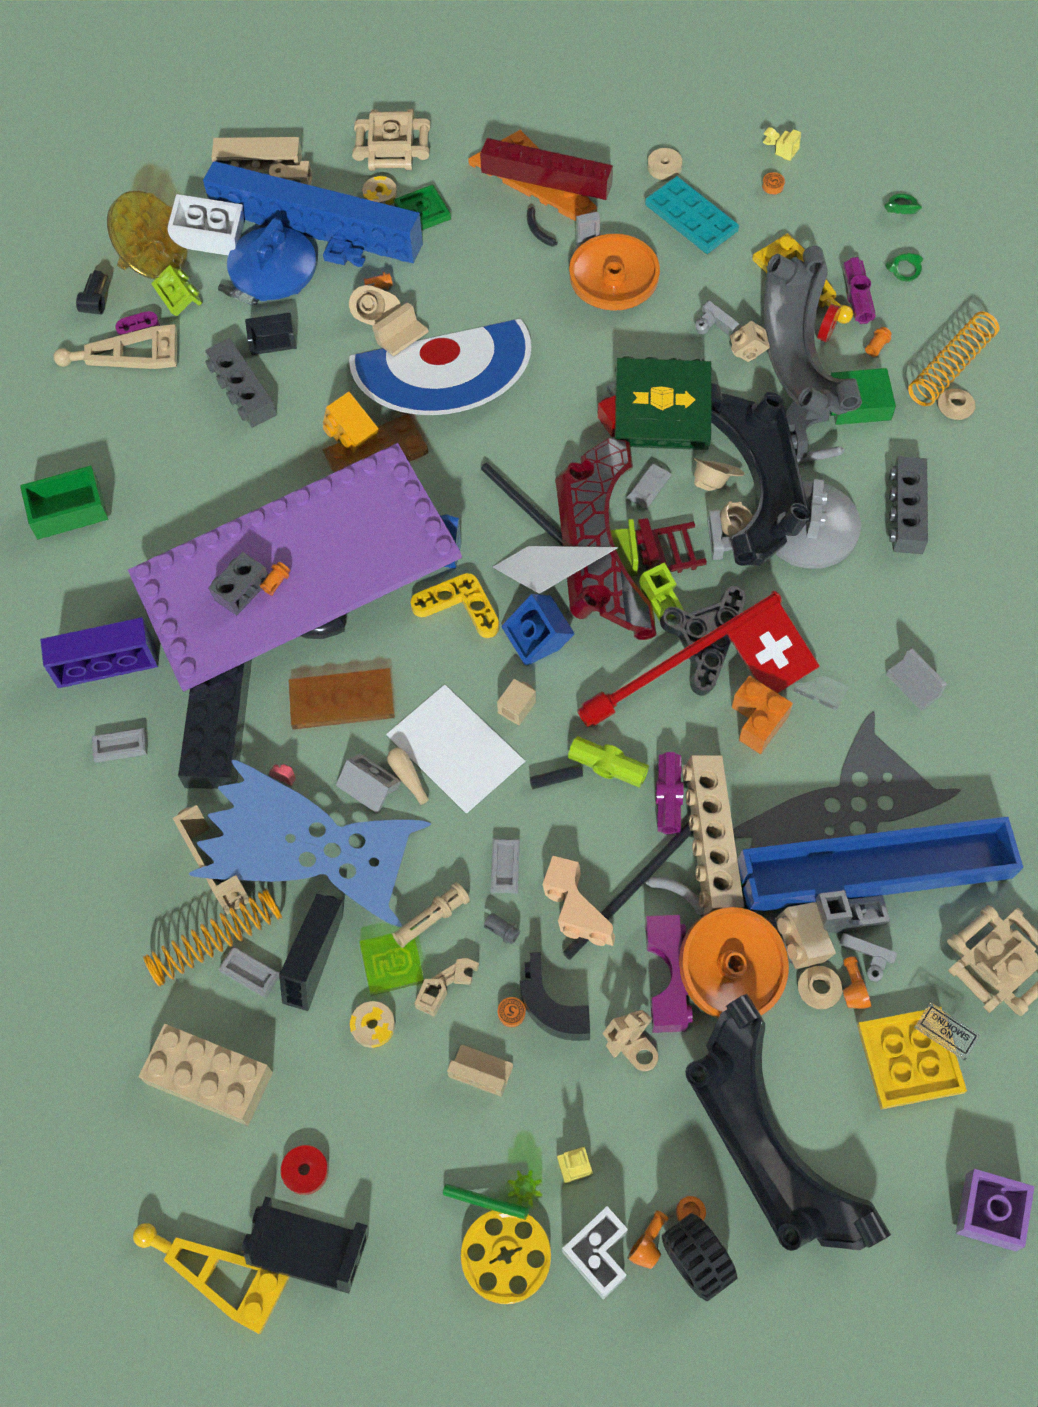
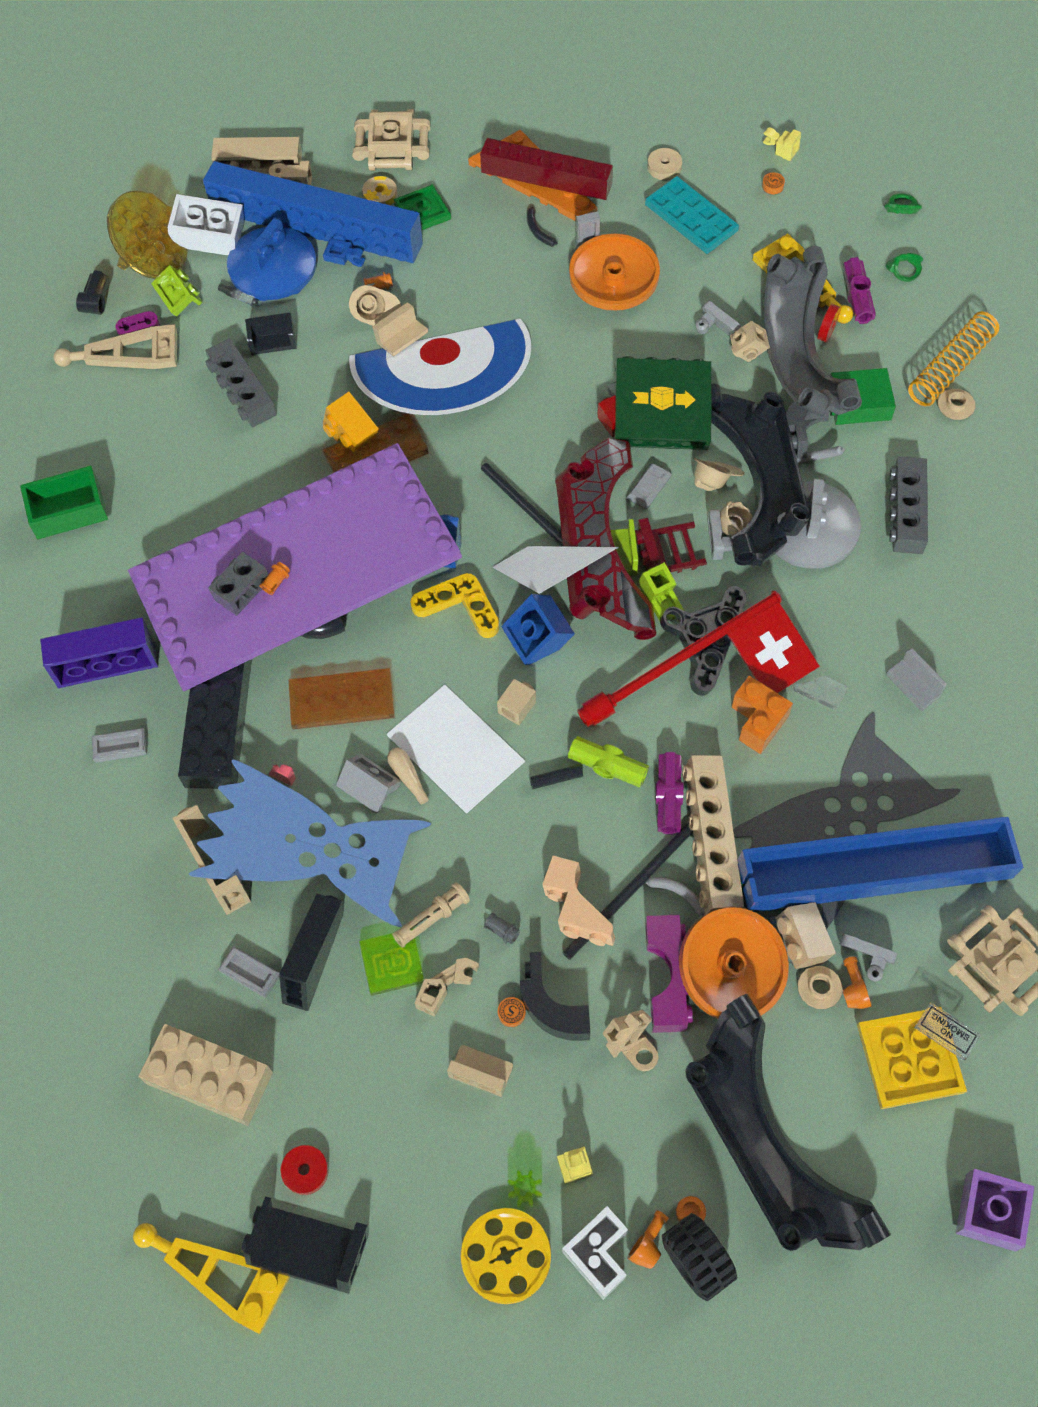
(159, 977): light orange piece -> none
(381, 1033): tan piece -> none
(486, 1201): green bar -> none
(505, 866): light grey tile -> none
(850, 915): dark grey arch -> none
(881, 337): orange pin -> none

